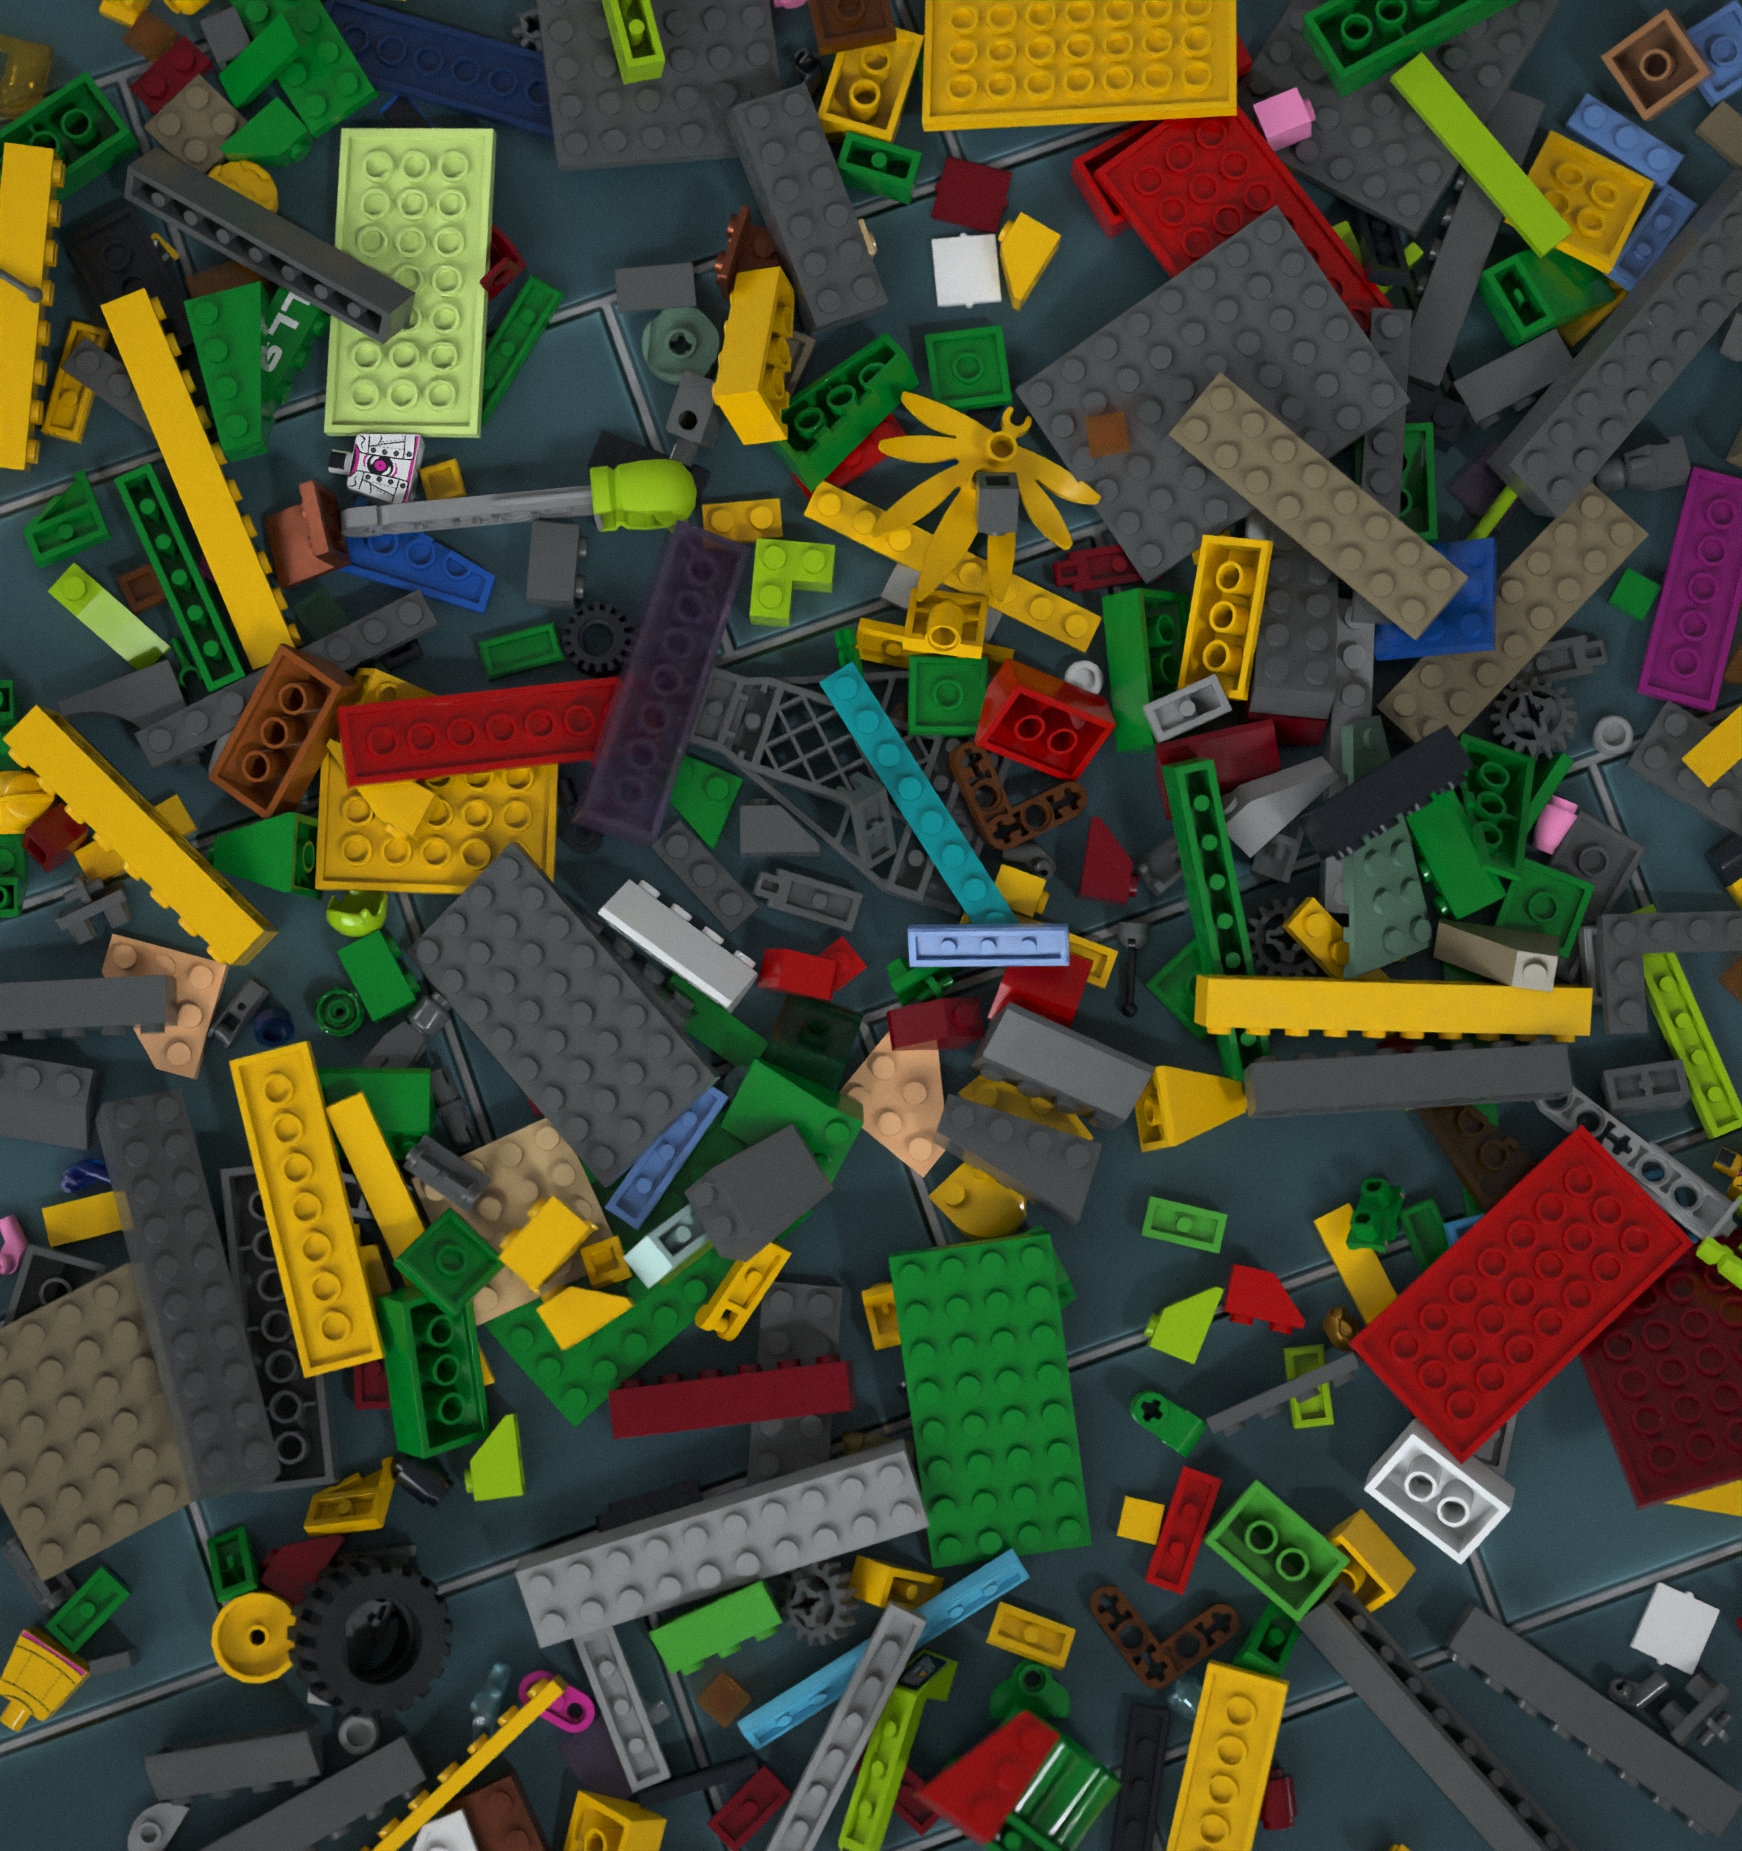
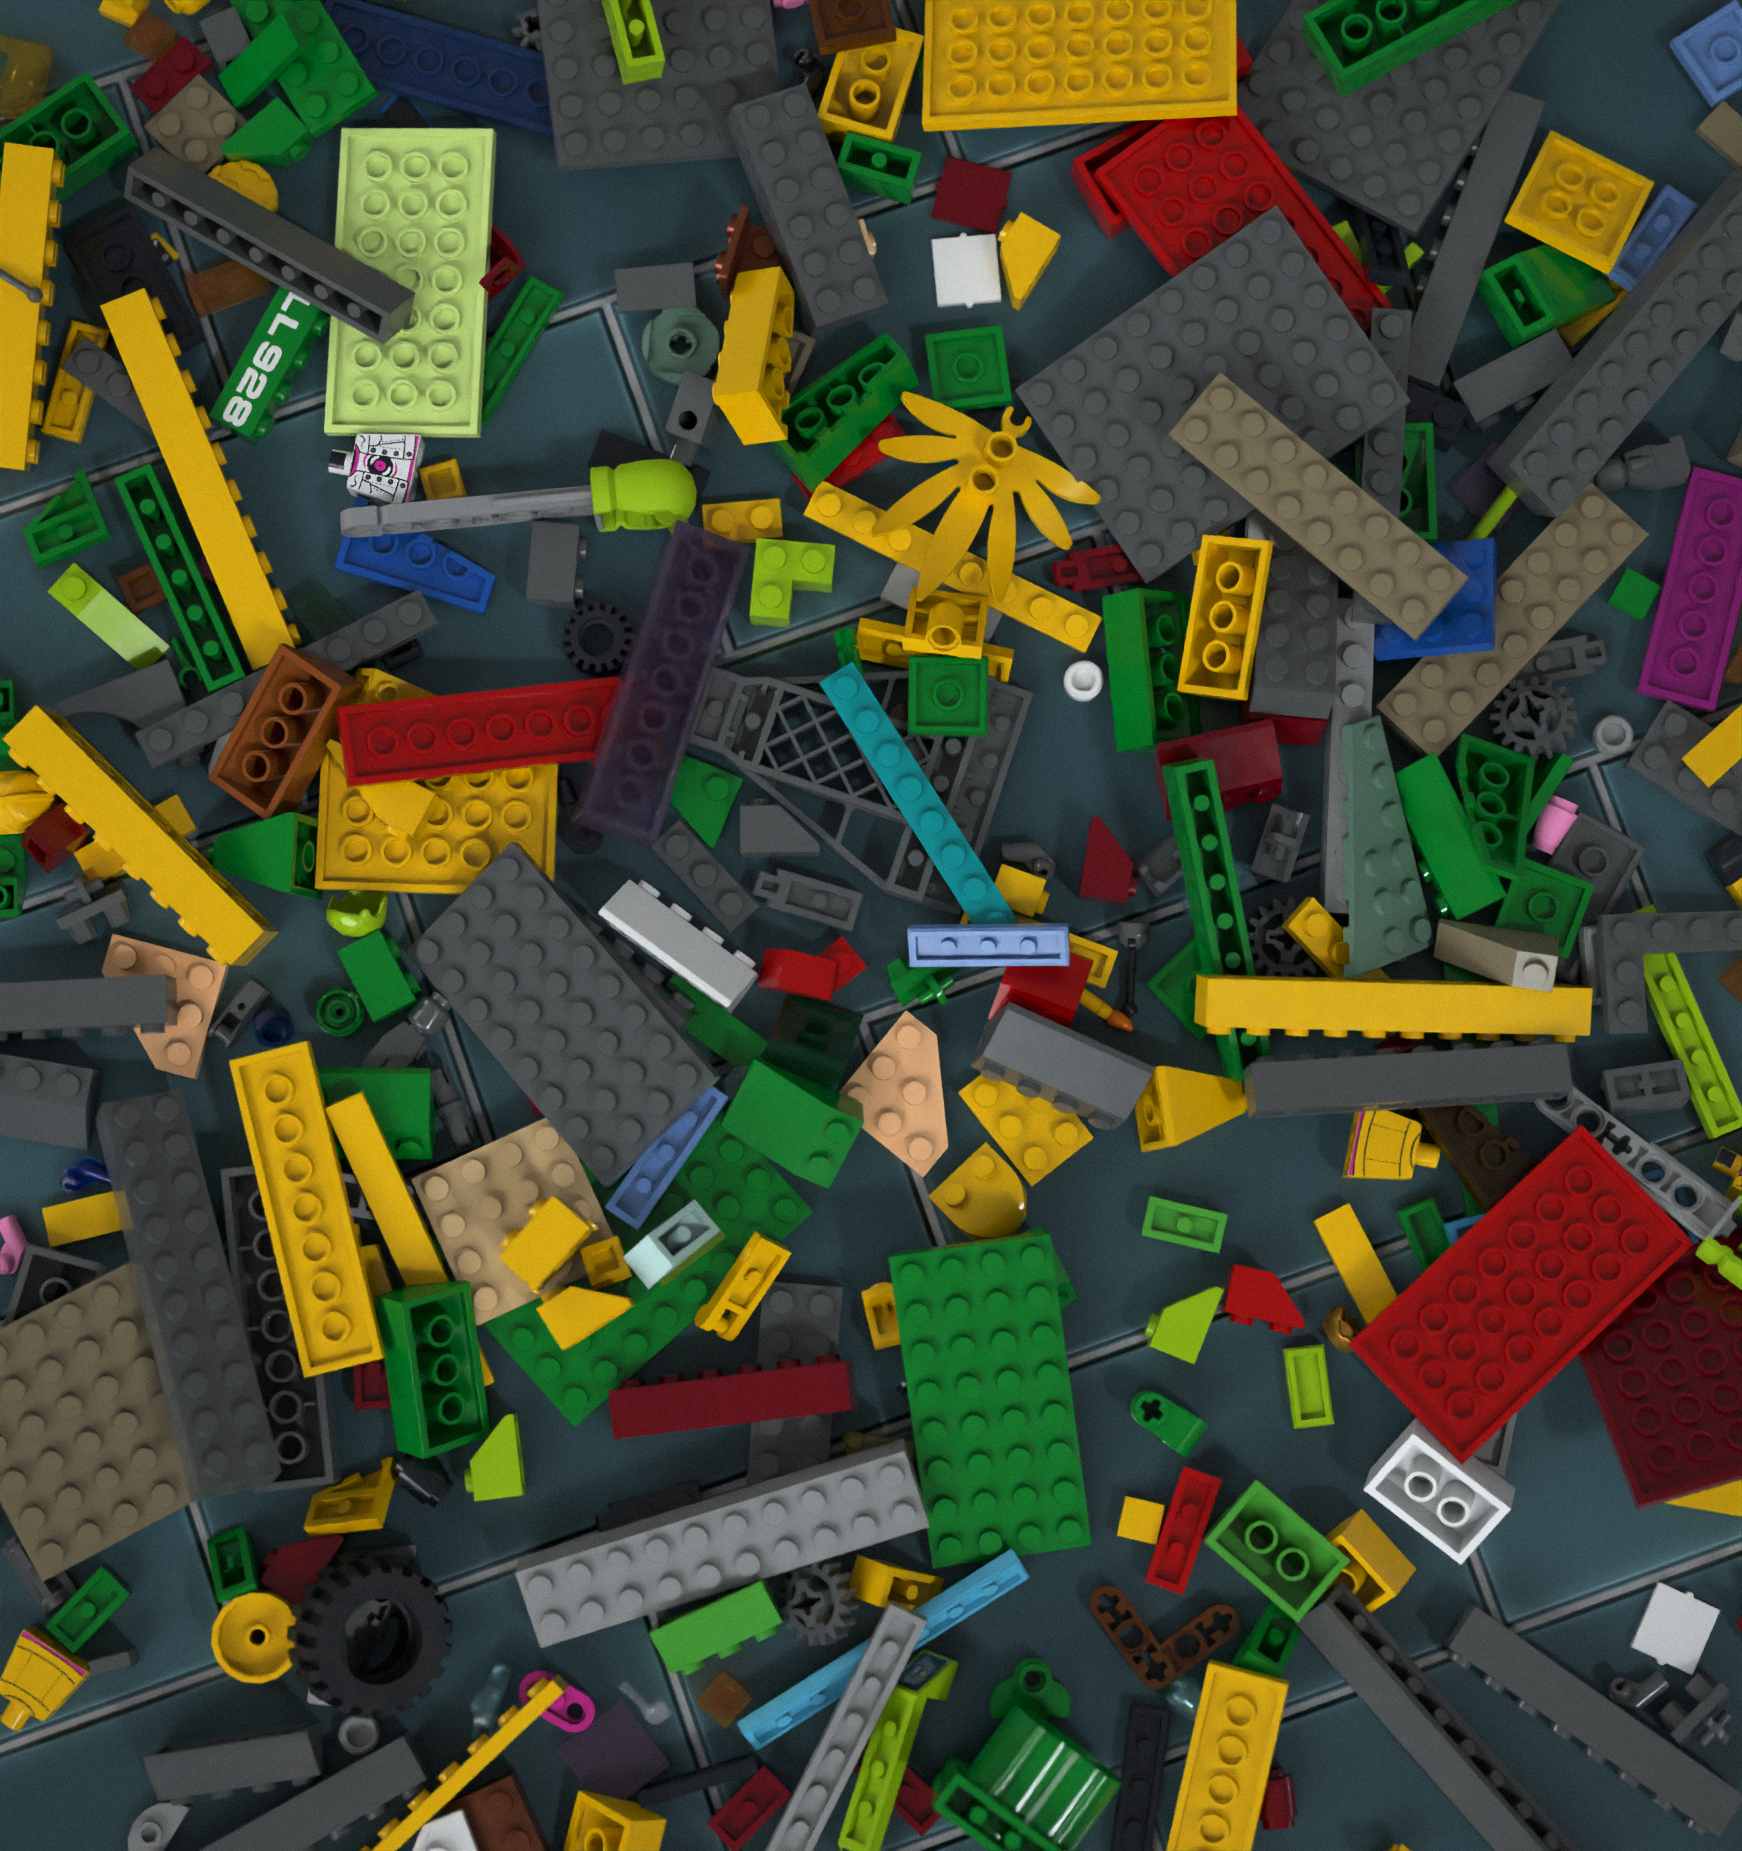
(232, 354): green wedge -> none
(308, 537): copper bracket -> none
(446, 1173): dark grey hinge -> none
(449, 1263): green tile -> none
(521, 651): green tile -> none
(622, 1708): light grey plate -> none
(758, 1193): dark grey slope -> none
(870, 821): dark grey hinge -> none
(935, 1025): dark red slope -> none
(990, 1778): red wedge -> none
(996, 502): dark grey brick -> none
(1000, 810): reddish brown beam -> none
(1022, 1155): dark grey wedge -> none
(1030, 1636): yellow plate -> none
(1042, 721): red slope -> none
(1107, 435): clear orange plate -> none
(1113, 1017): none -> piece
(1186, 709): light grey slope -> none
(1266, 805): light grey slope -> none
(1284, 119): bright pink brick -> none
(1301, 1387): dark grey plate -> none
(1376, 1215): green hips -> none
(1386, 1147): none -> yellow torso
(1391, 789): black brick -> none
(1481, 155): lime tile -> none
(1623, 141): medium blue plate -> none
(1658, 65): medium nougat brick -> none

